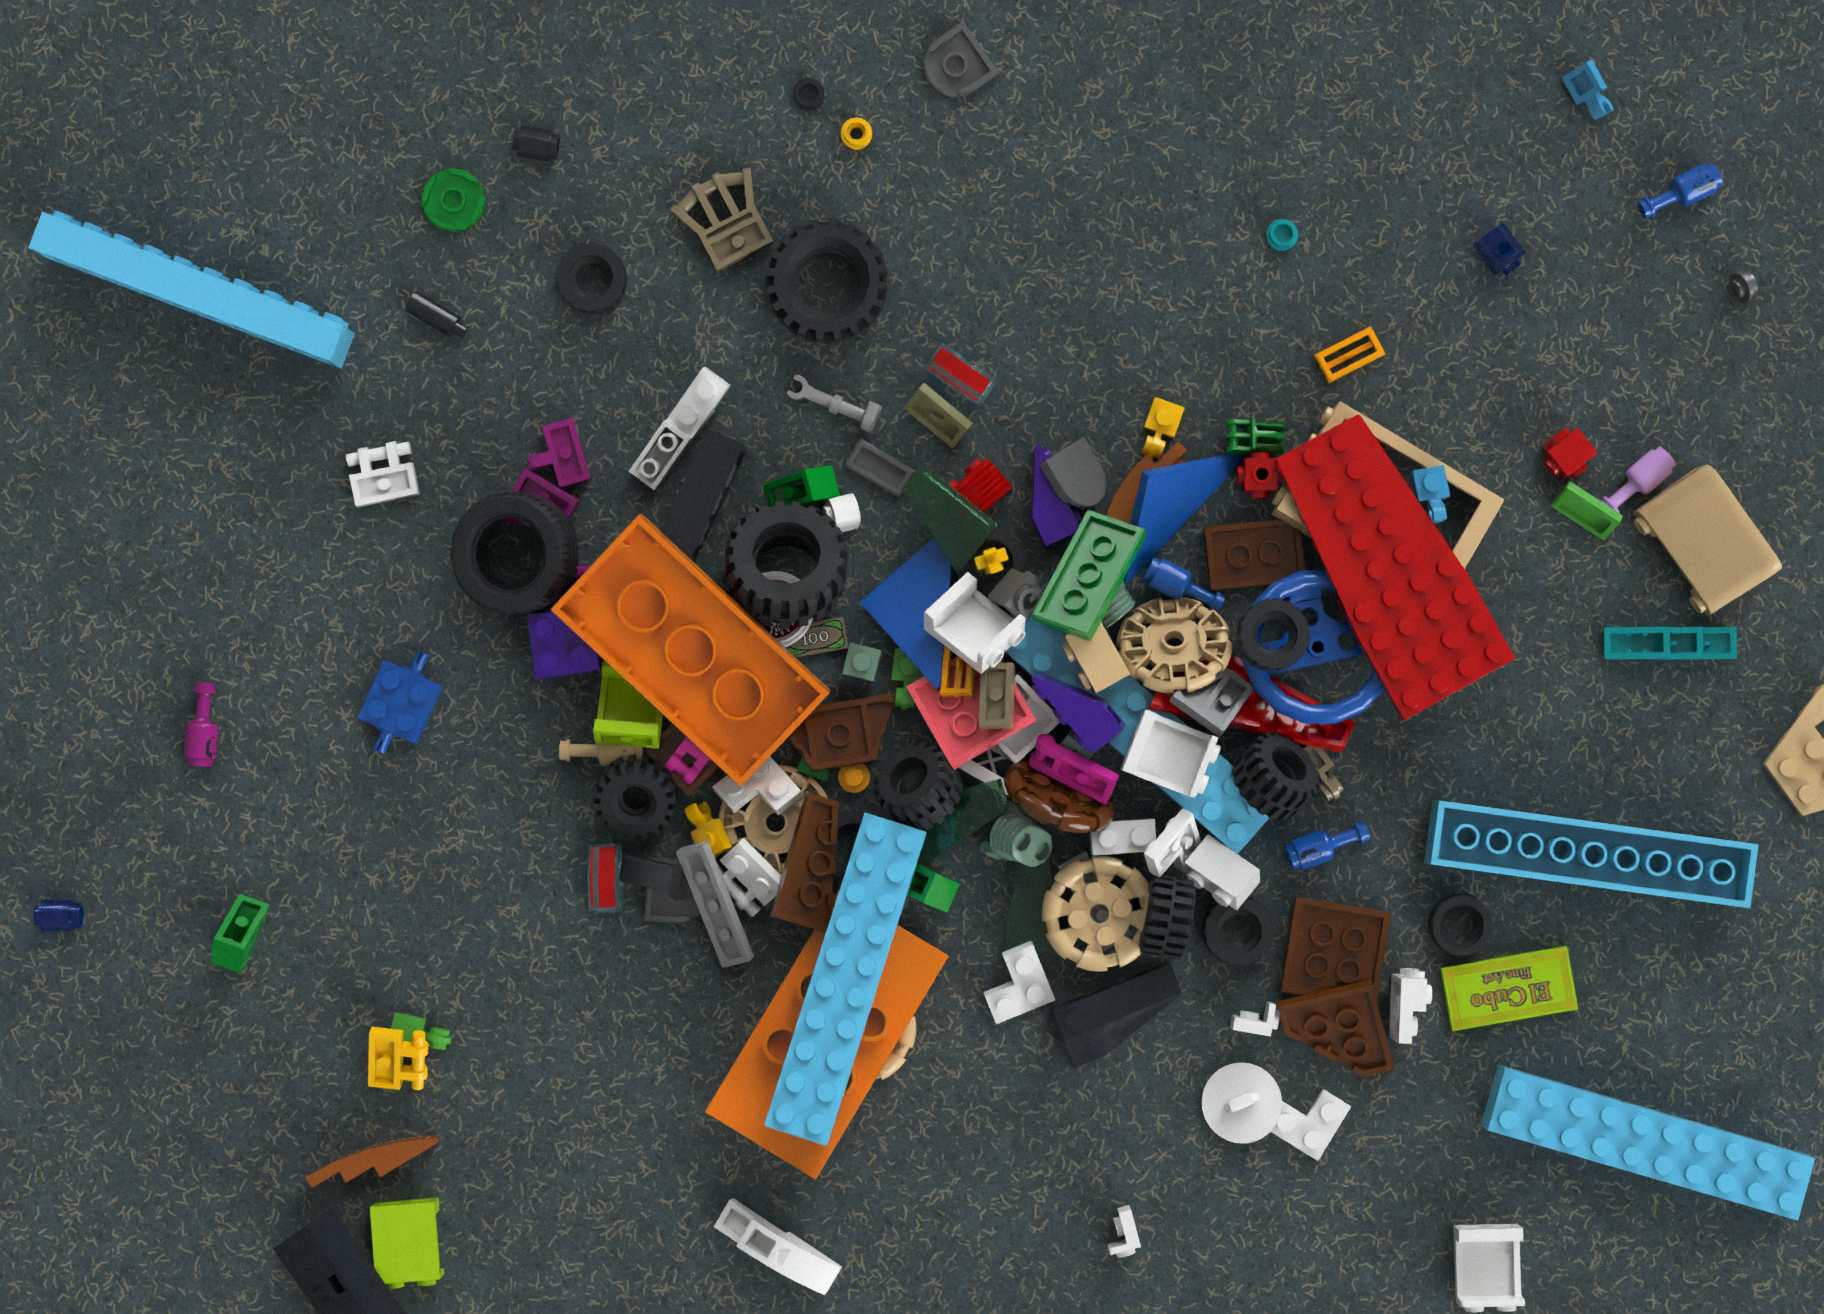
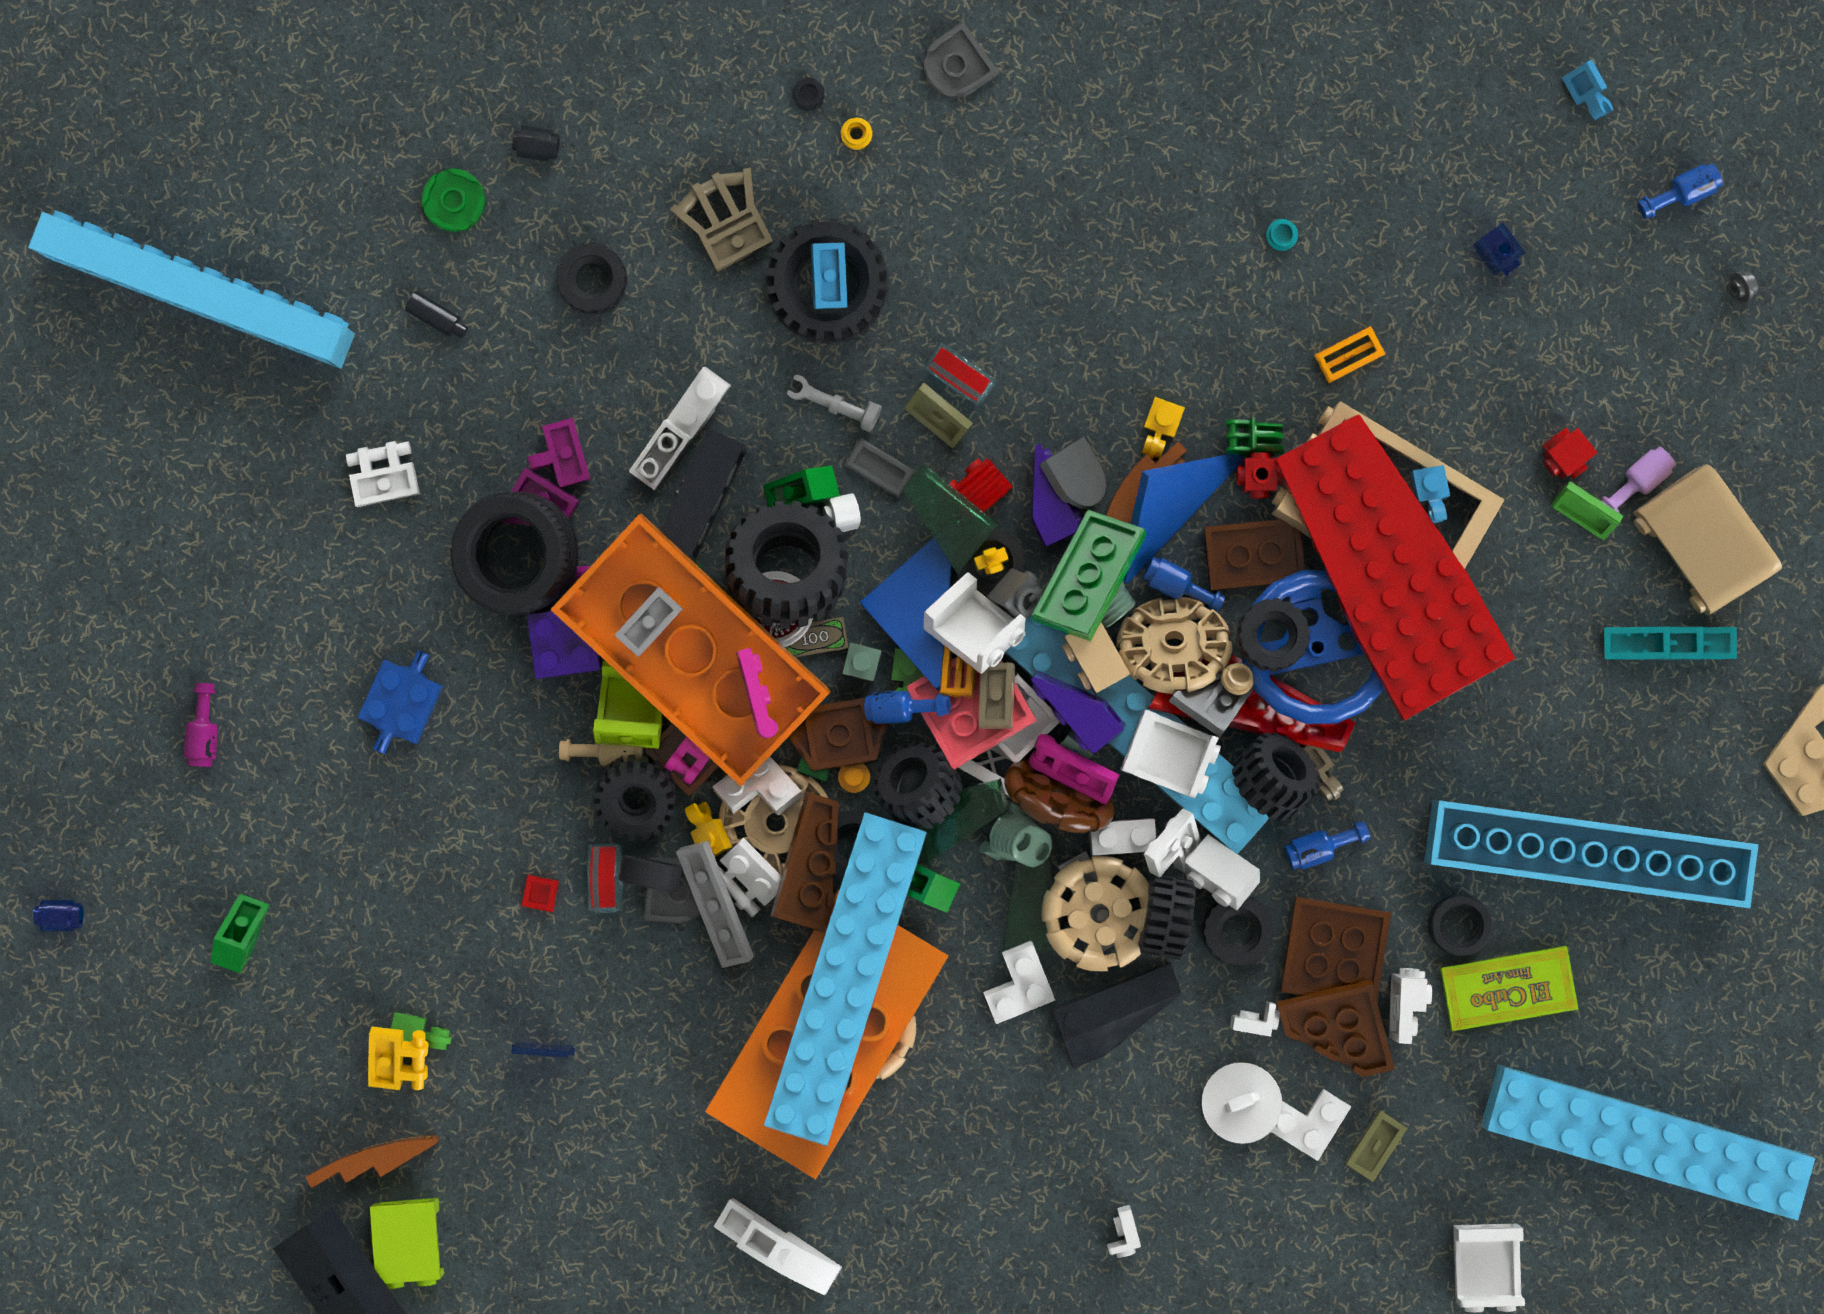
(540, 893): none -> red tile
(543, 1049): none -> clear blue piece
(648, 621): none -> light grey plate
(757, 695): none -> dark pink plate
(828, 275): none -> dark azure plate
(899, 706): none -> blue piece
(1237, 678): none -> tan plate
(1376, 1145): none -> olive plate

